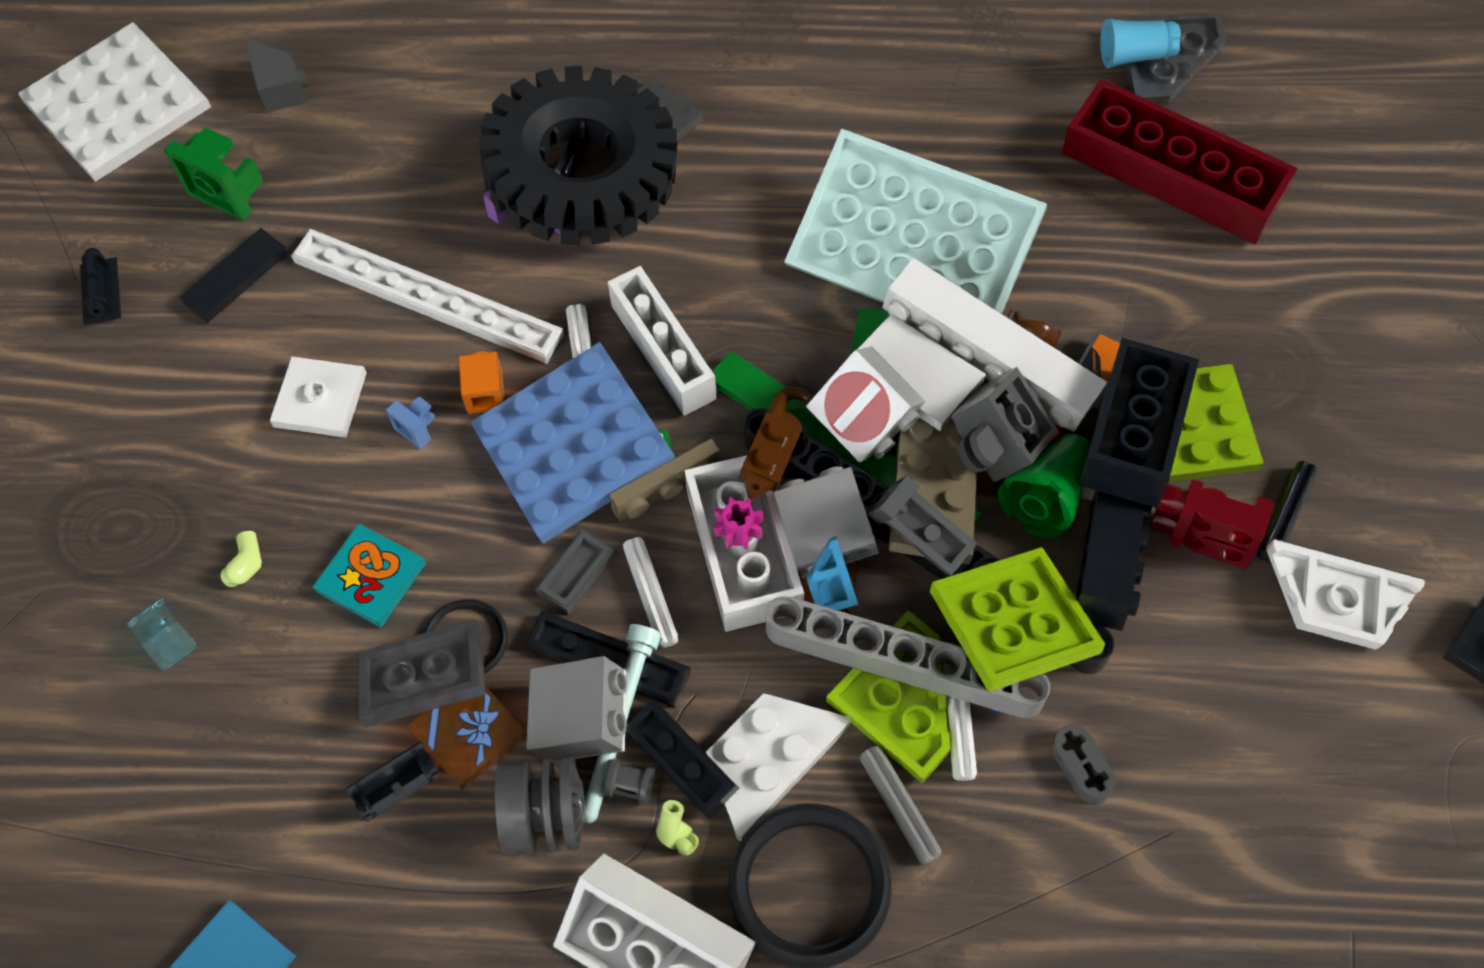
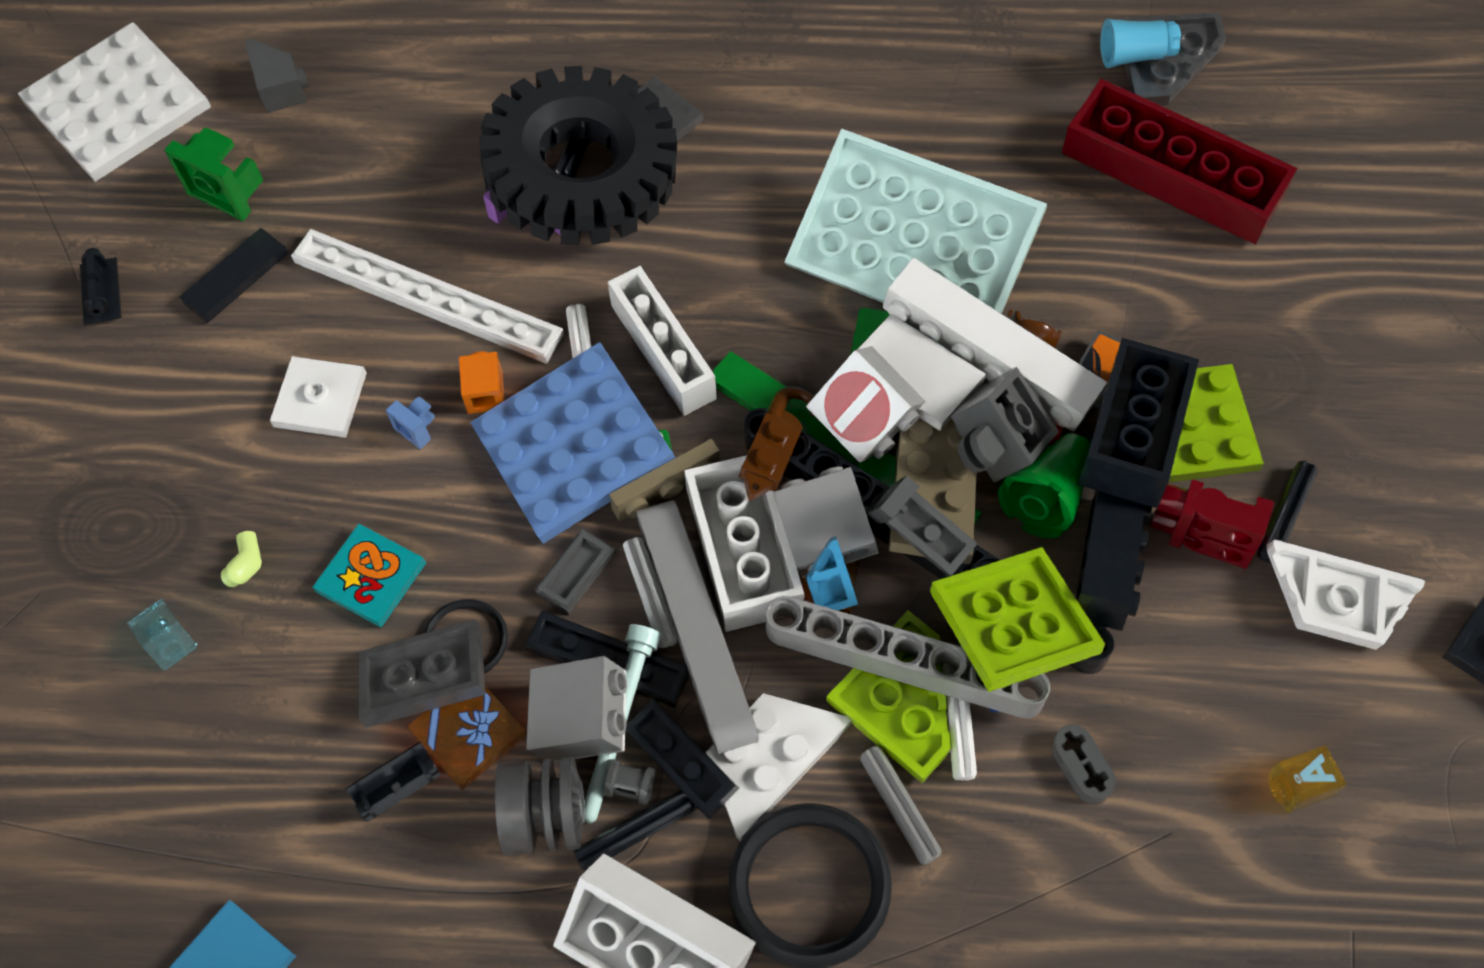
(635, 829): none -> black axle
(673, 831): yellowish green arm -> none
(697, 628): none -> light grey beam
(748, 519): dark pink gear -> none
(1306, 779): none -> clear yellow brick

